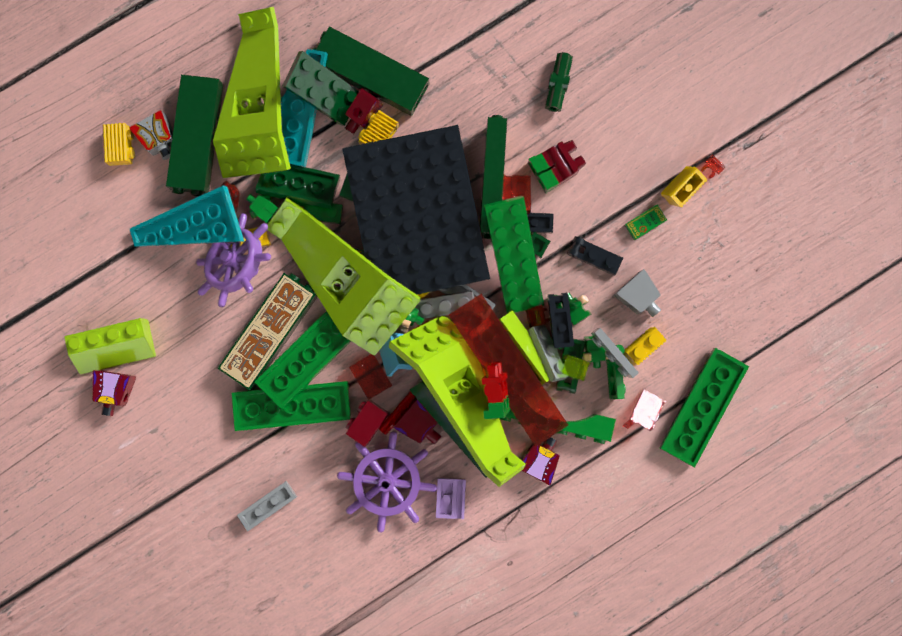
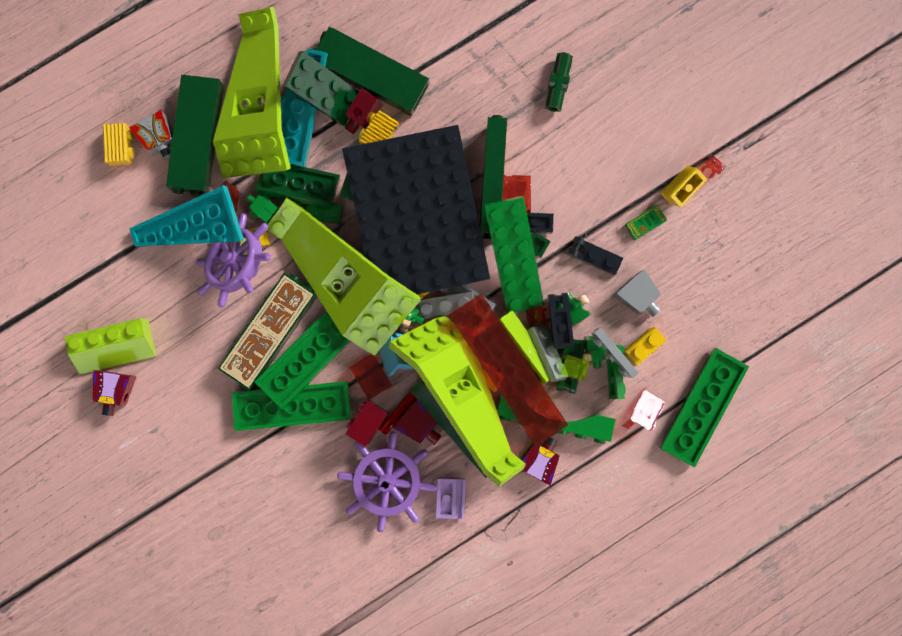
(267, 506): light grey plate -> none
(496, 391): red hips -> none
(560, 161): dark red hips -> none

